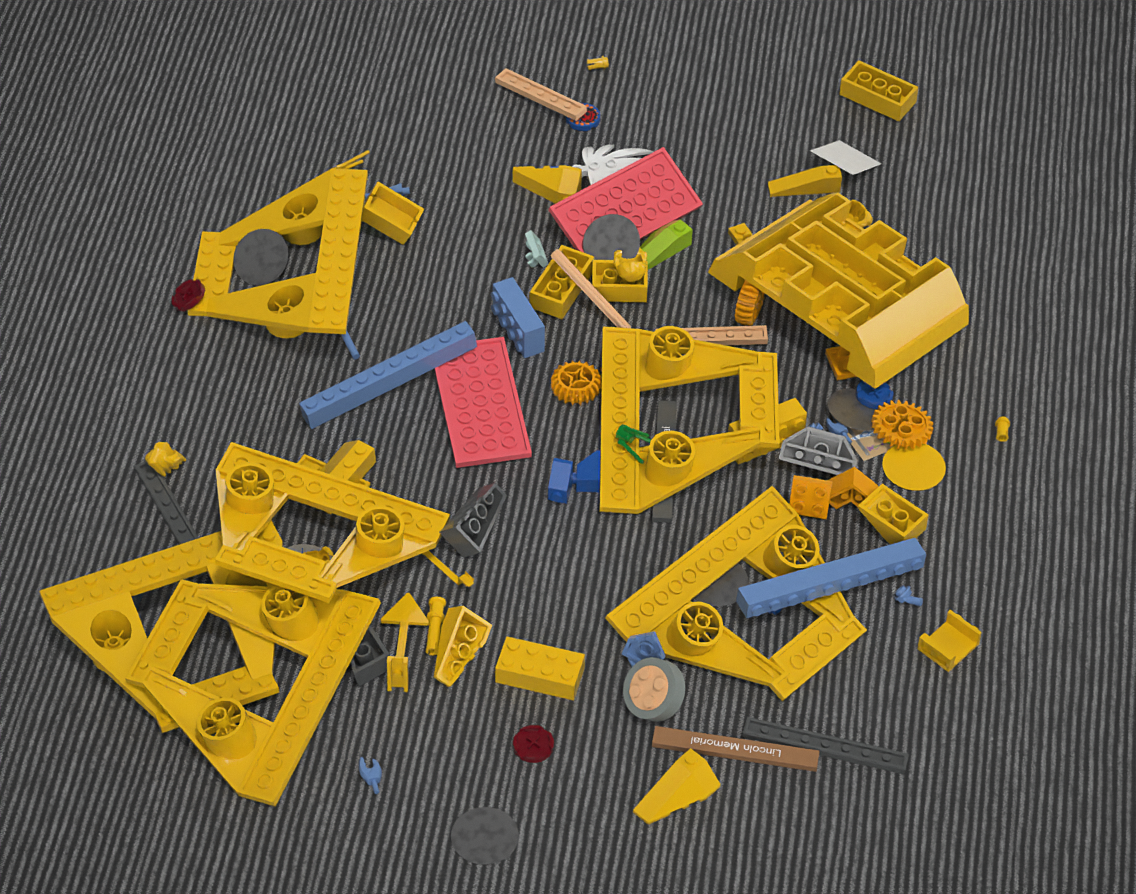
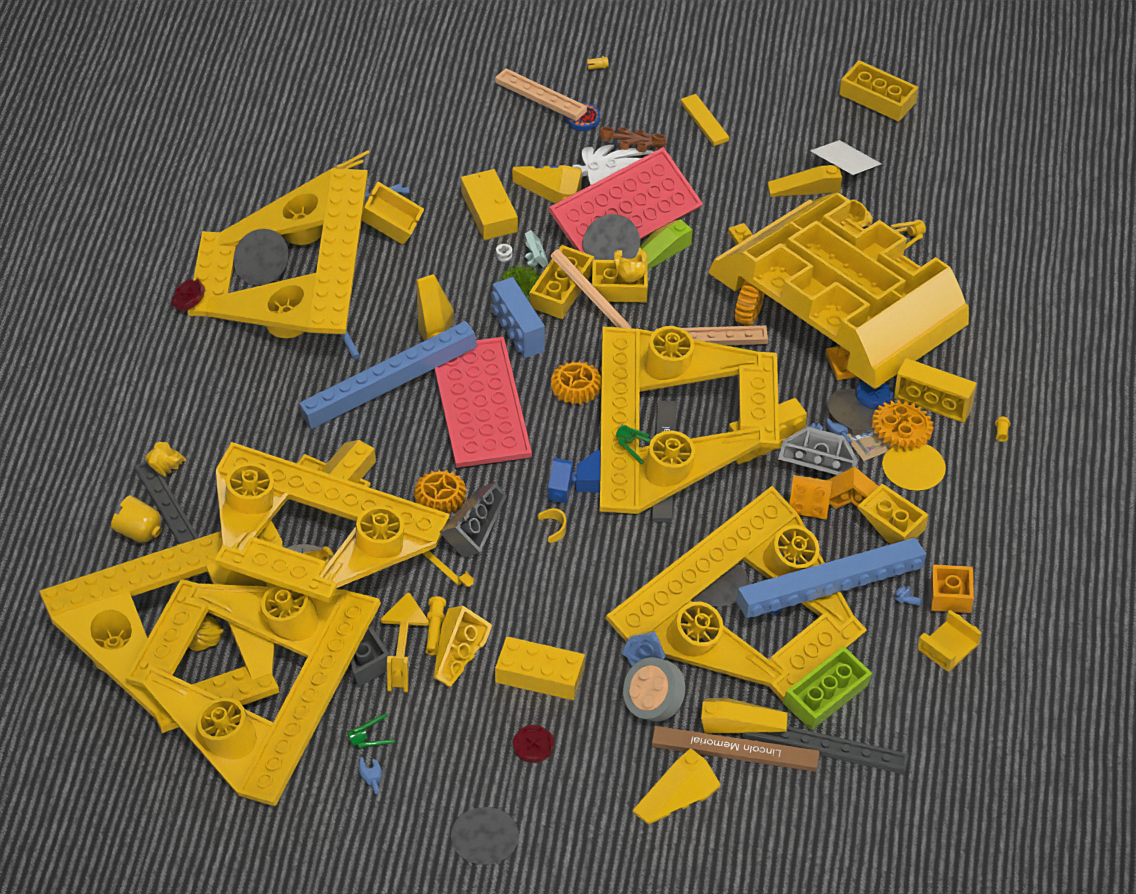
(137, 520): none -> yellow cylinder
(207, 635): none -> yellow hair
(358, 735): none -> green plant
(434, 308): none -> yellow wedge
(440, 491): none -> light orange gear
(489, 204): none -> yellow brick
(504, 256): none -> white bush
(524, 277): none -> clear neon green gear
(557, 515): none -> yellow helmet
(655, 140): none -> dark orange plant
(704, 120): none -> yellow tile
(735, 716): none -> yellow wedge
(827, 688): none -> lime brick
(914, 229): none -> yellow plant
(935, 390): none -> yellow brick
(952, 588): none -> light orange brick

